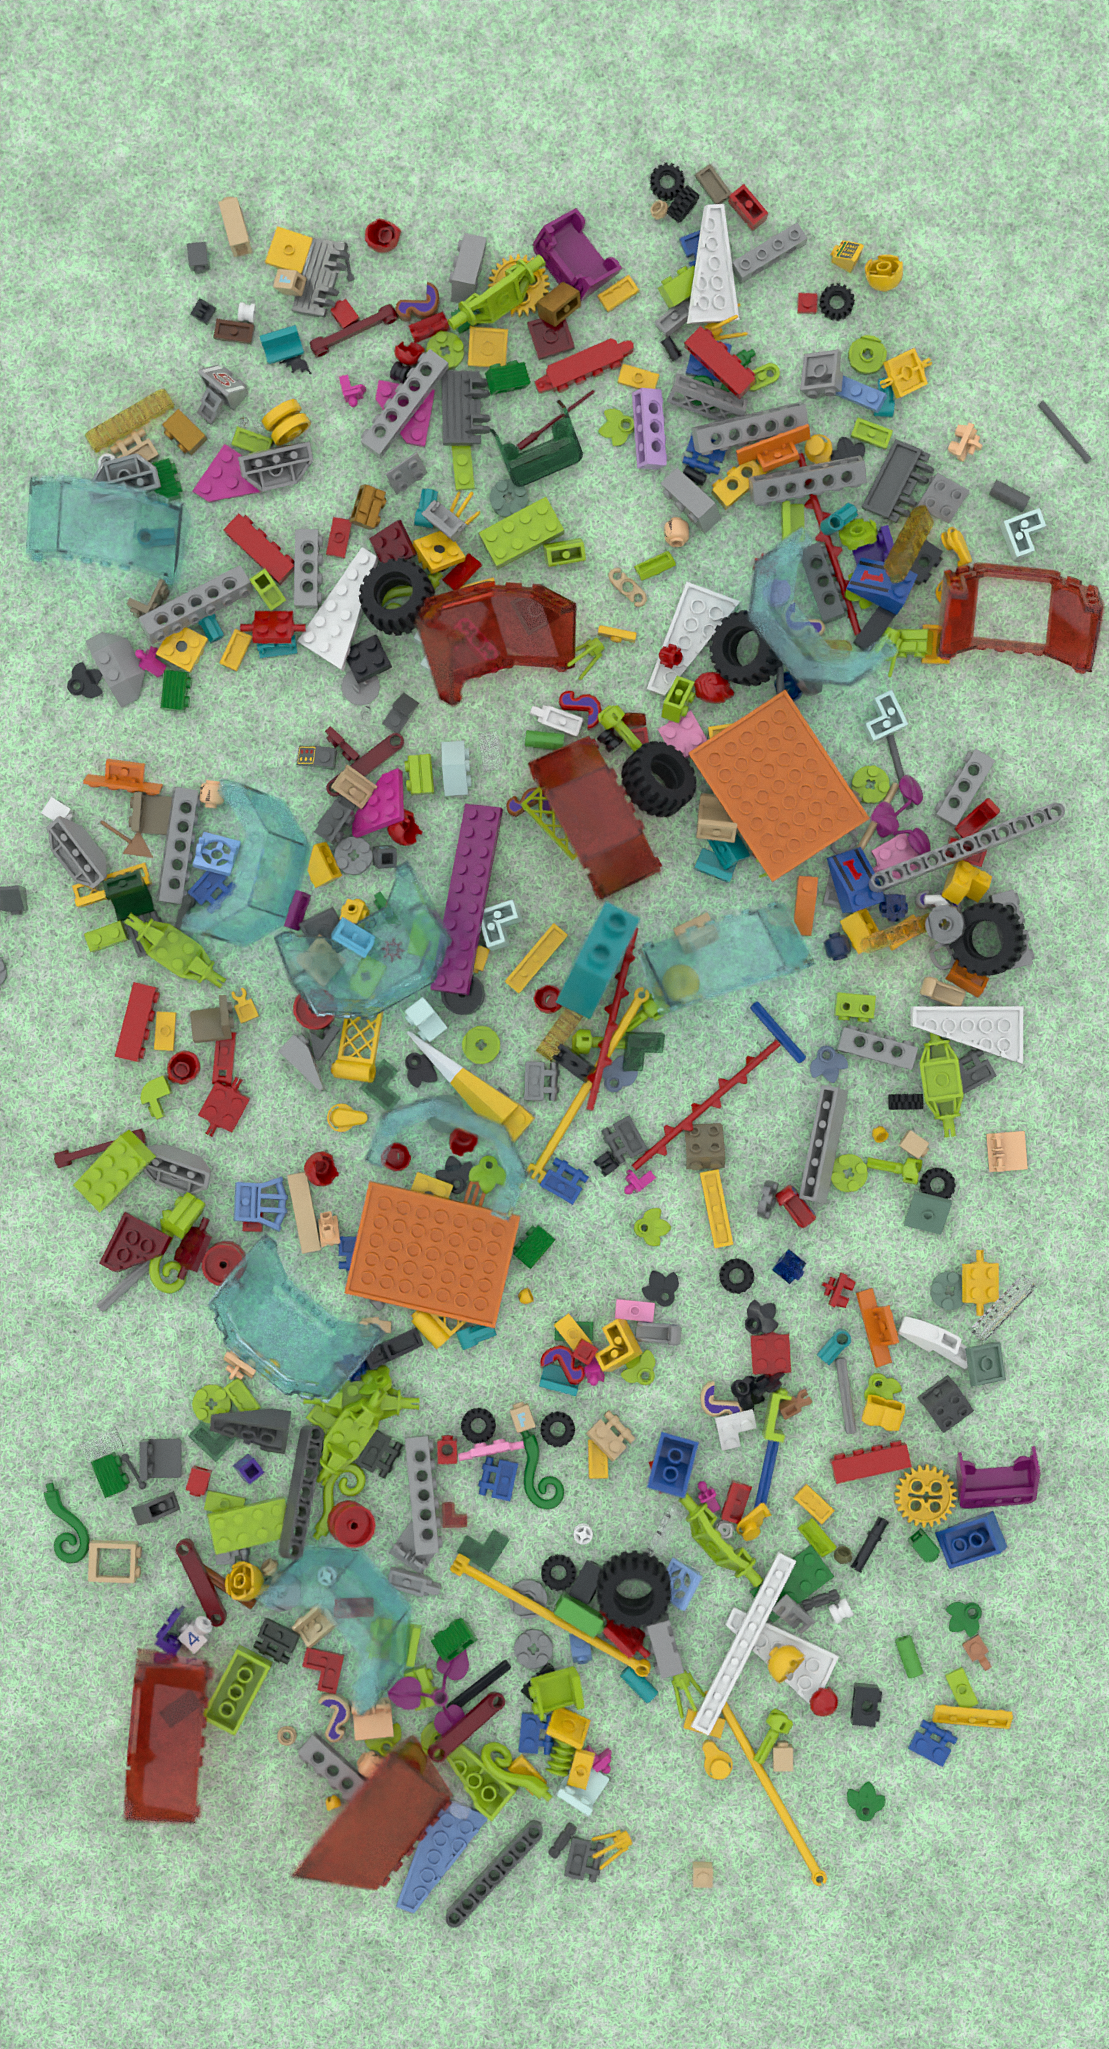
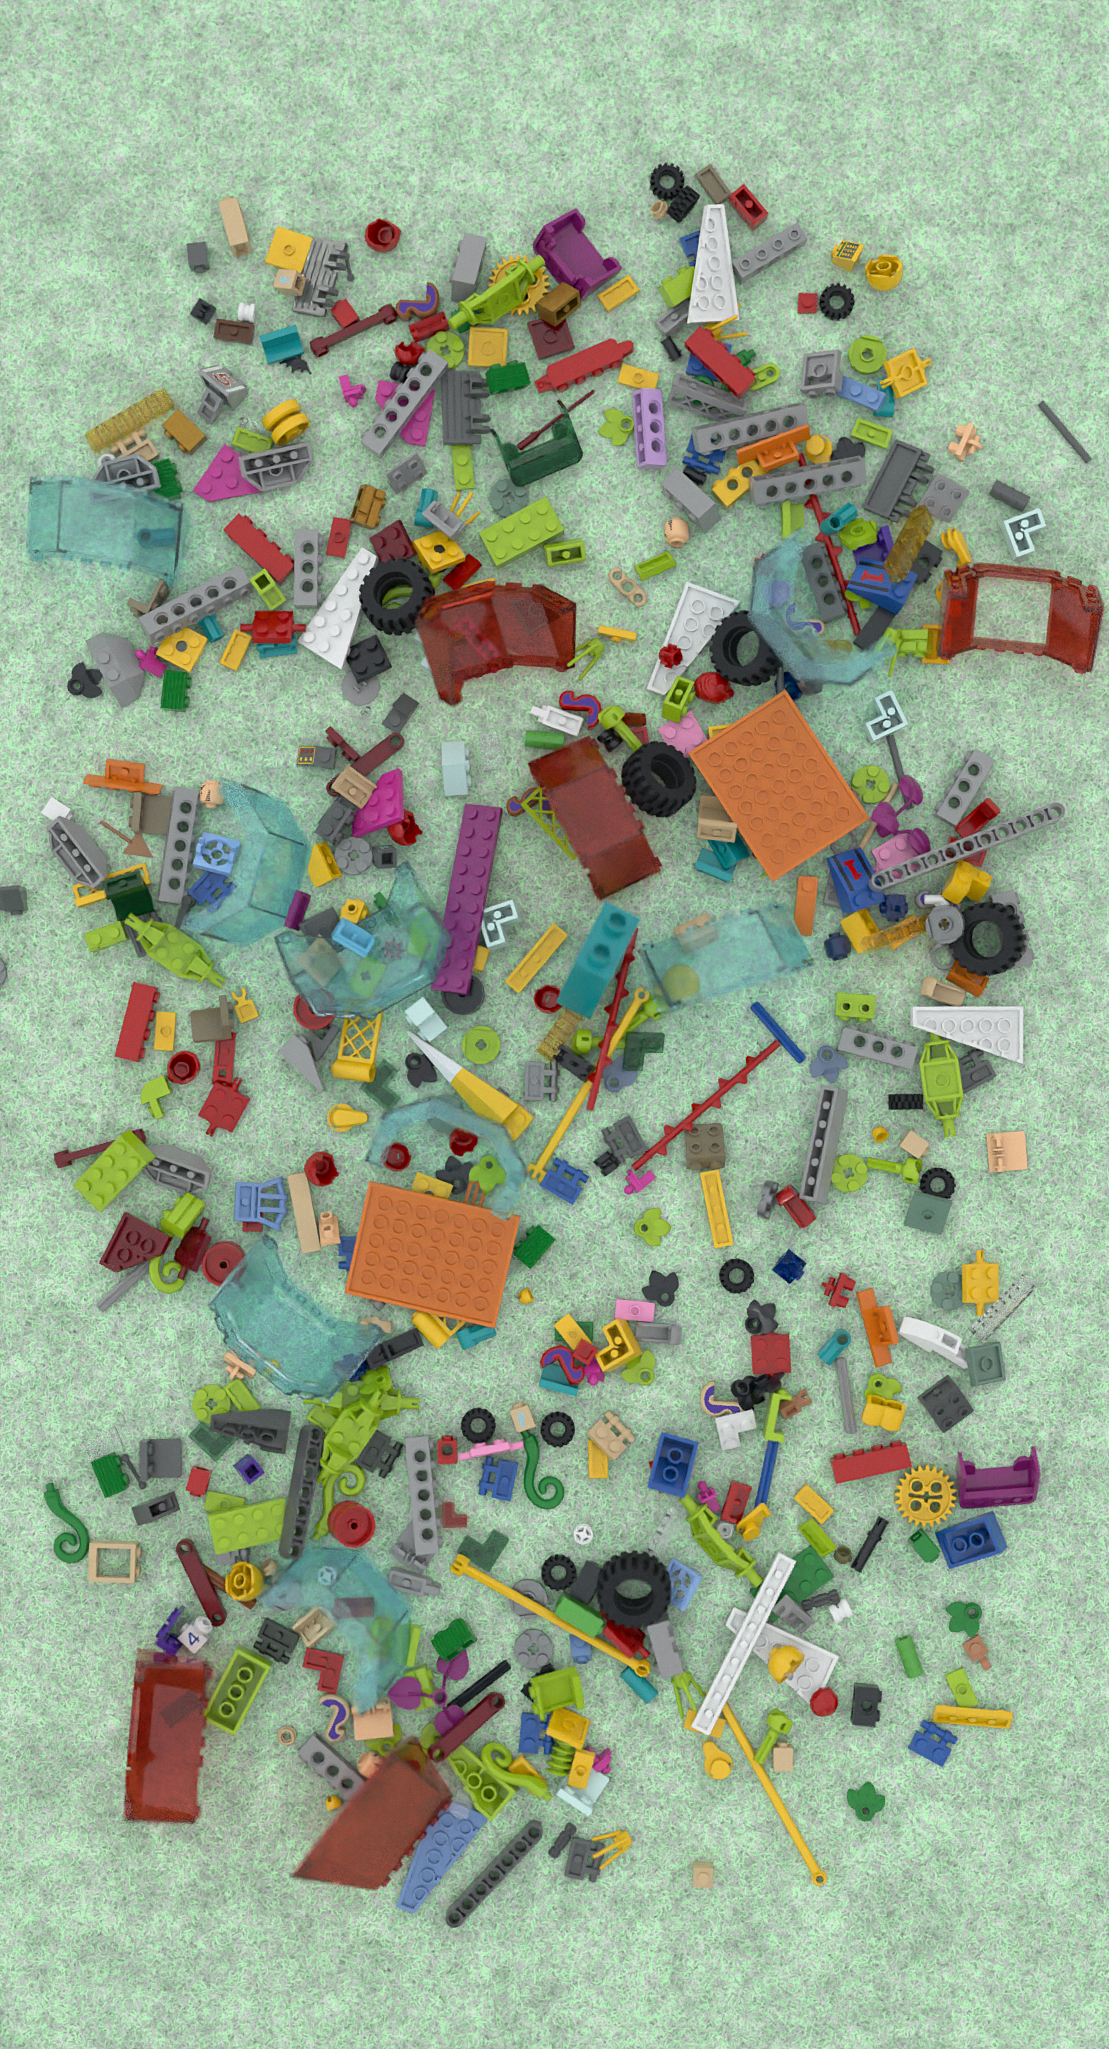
(420, 774): lime brick -> none

